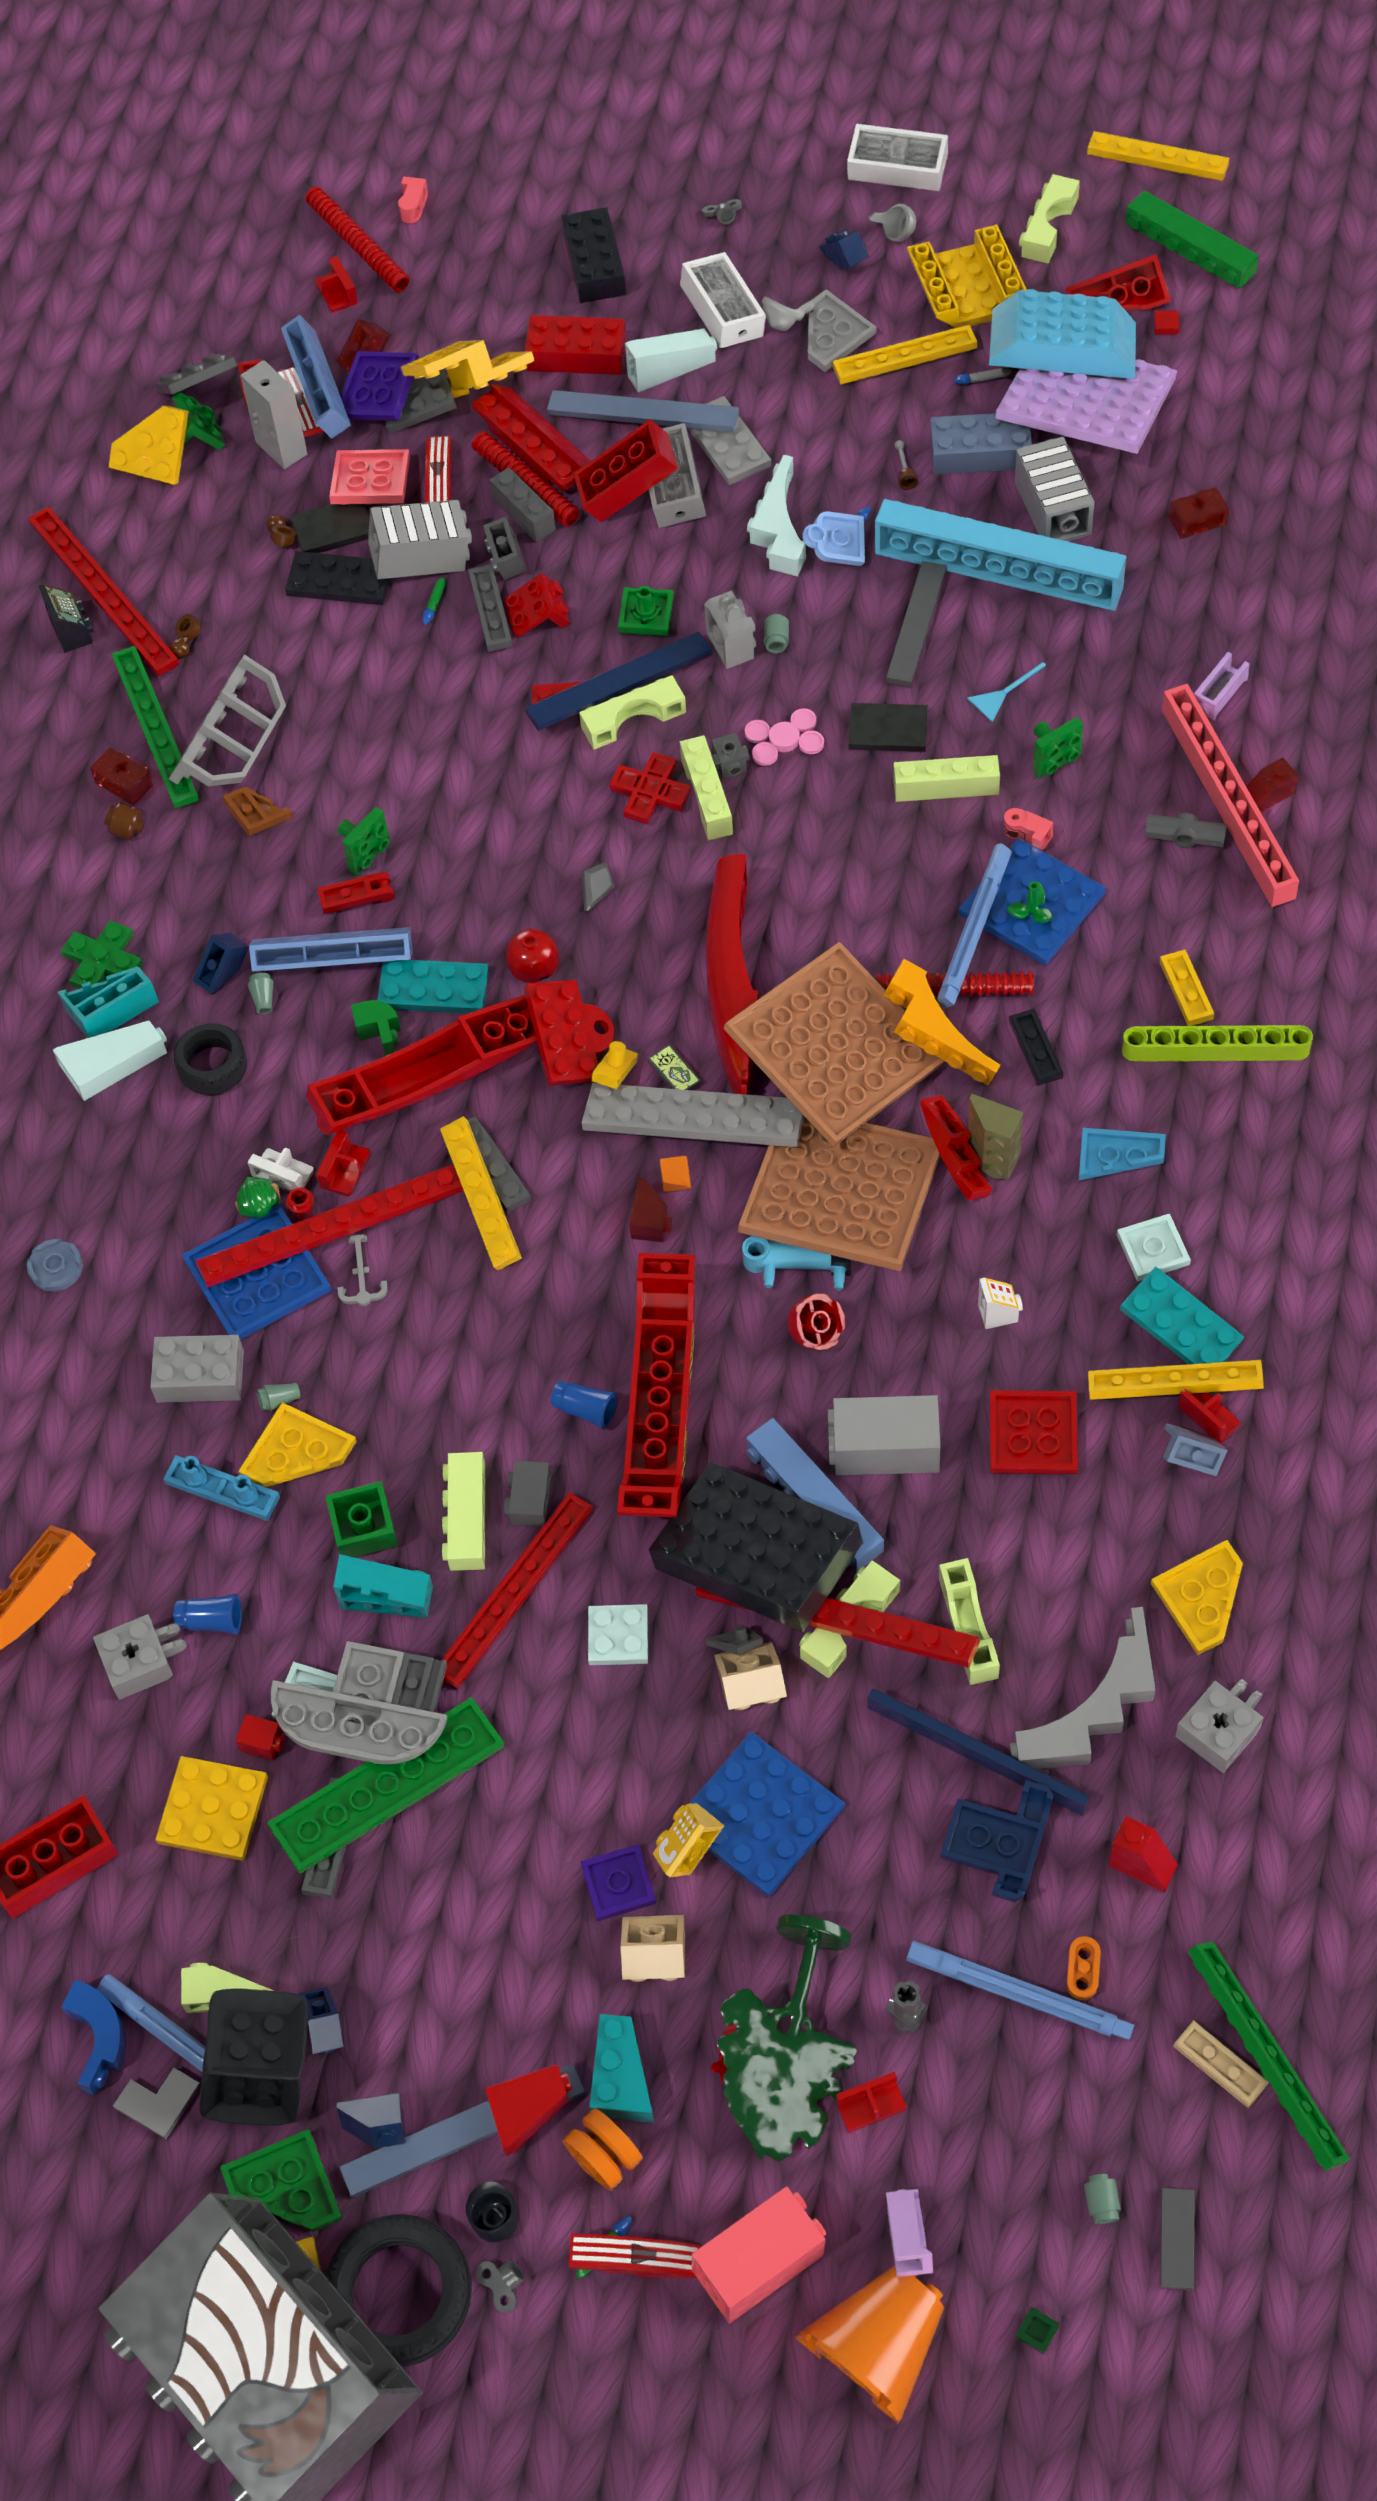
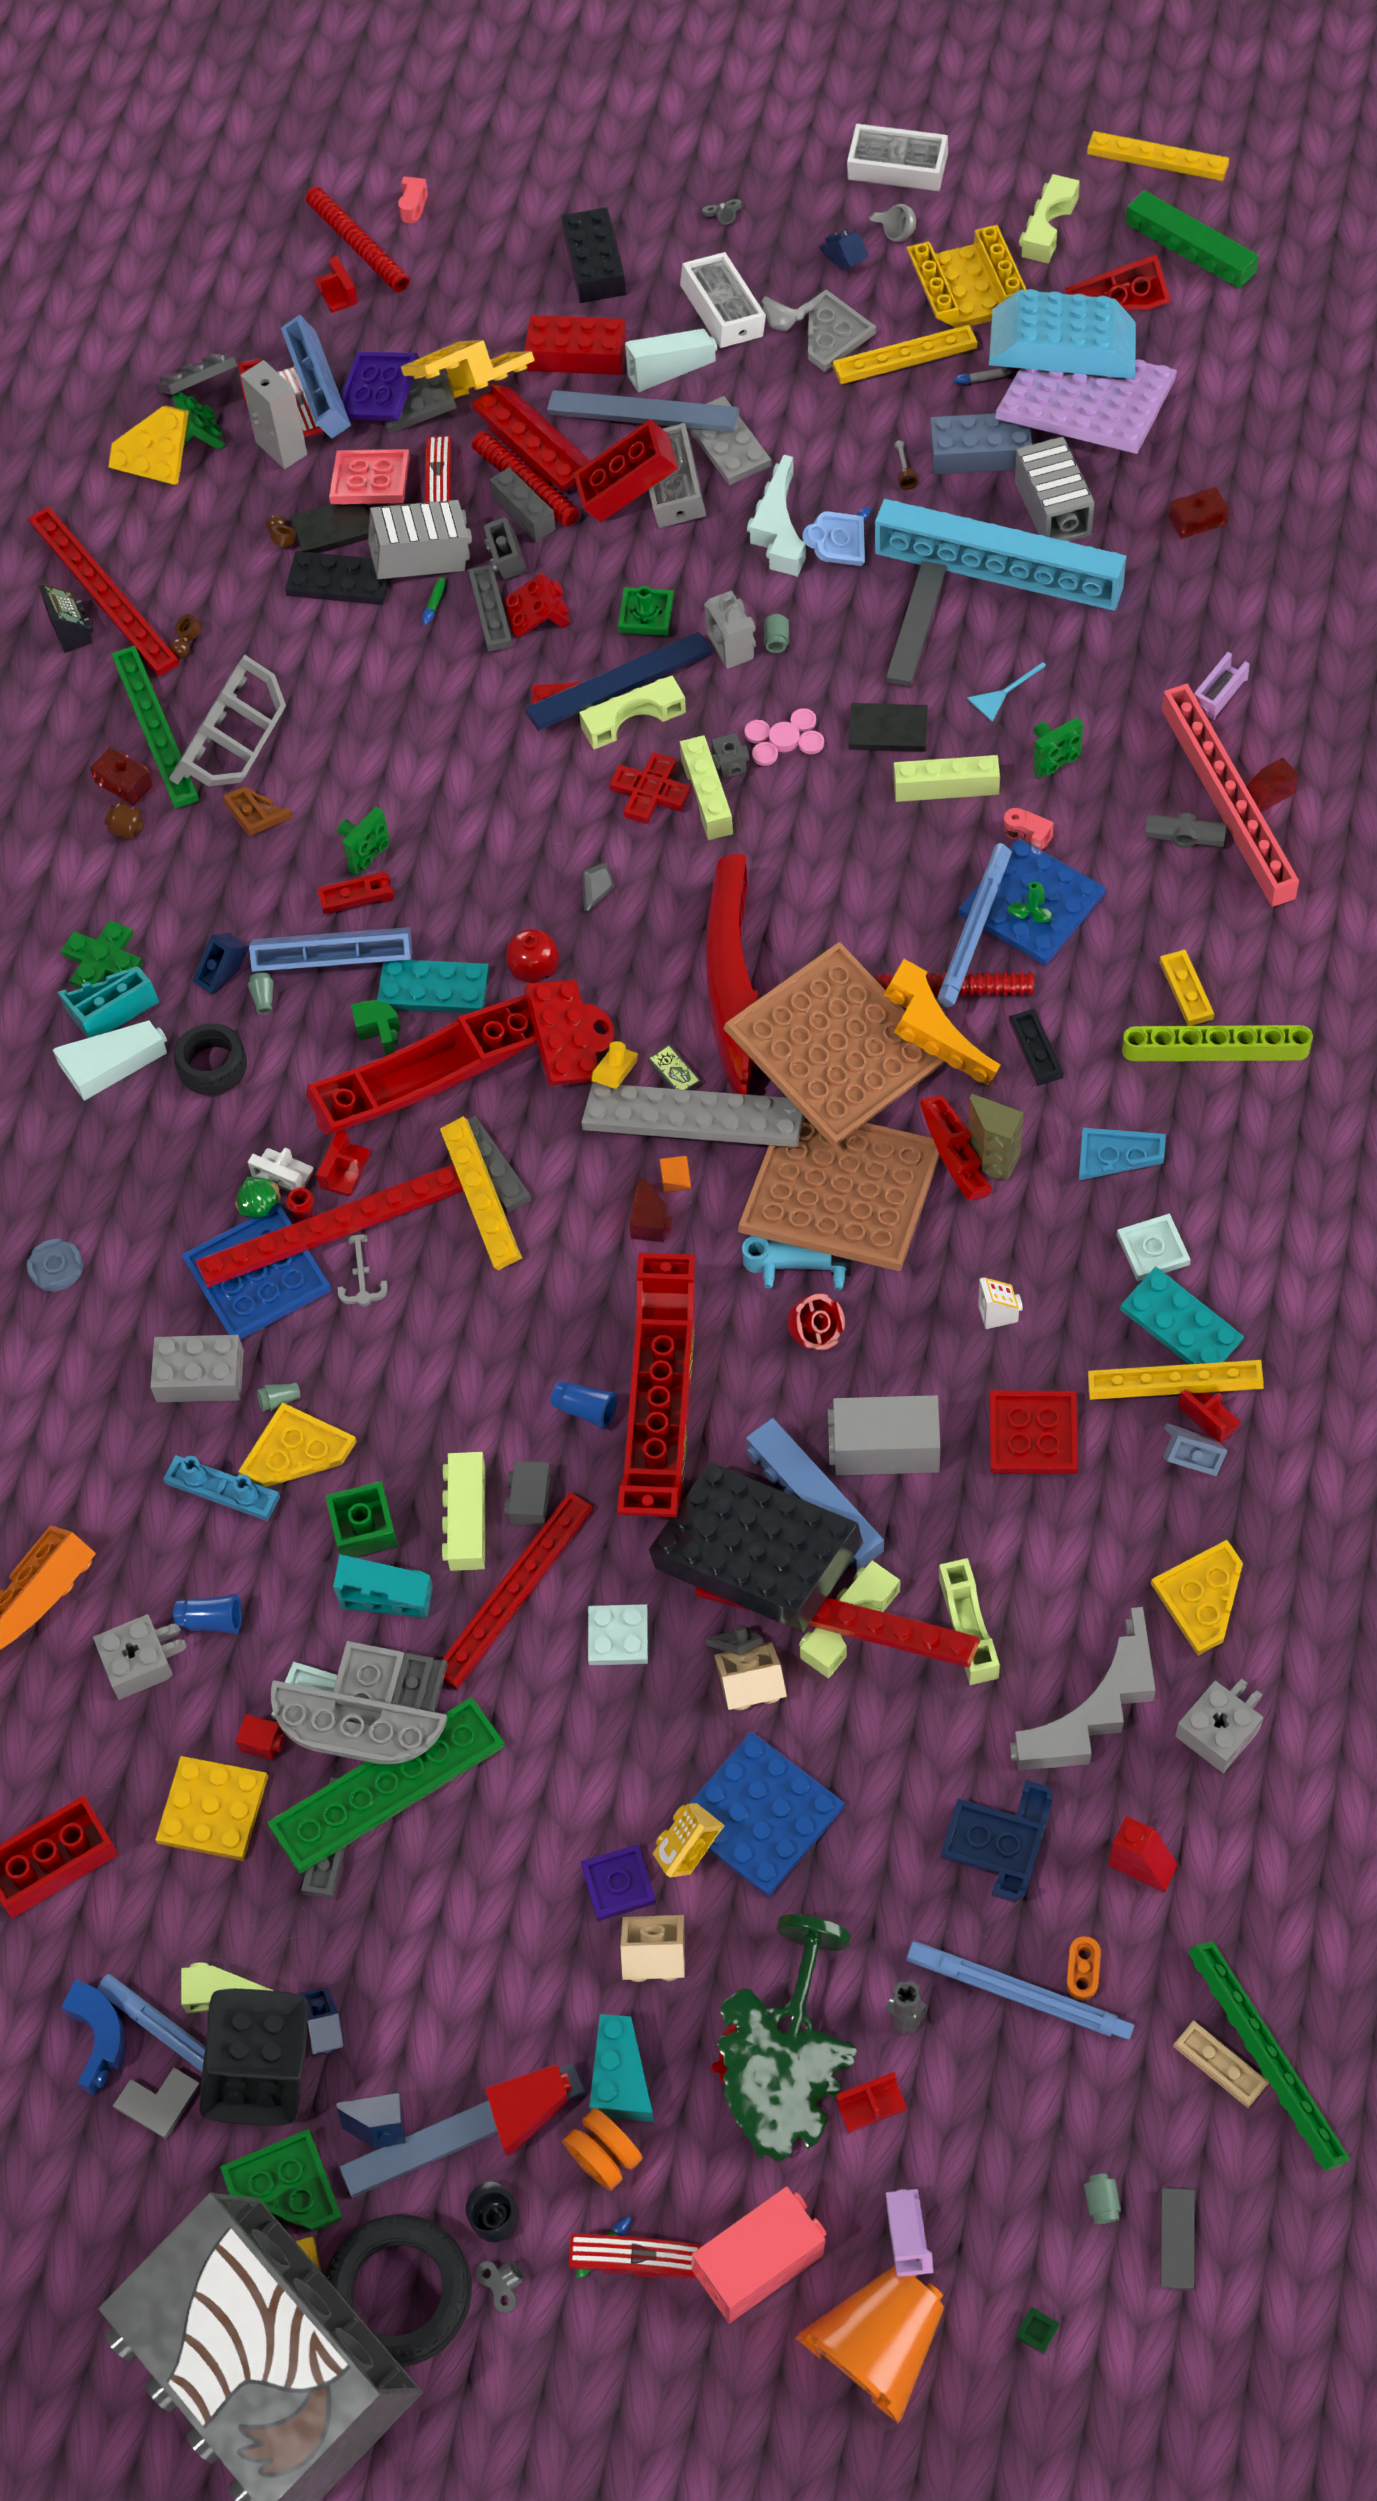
(364, 337): clear red slope -> none
(974, 1750): dark blue tile -> none
(1166, 322): red tile -> none

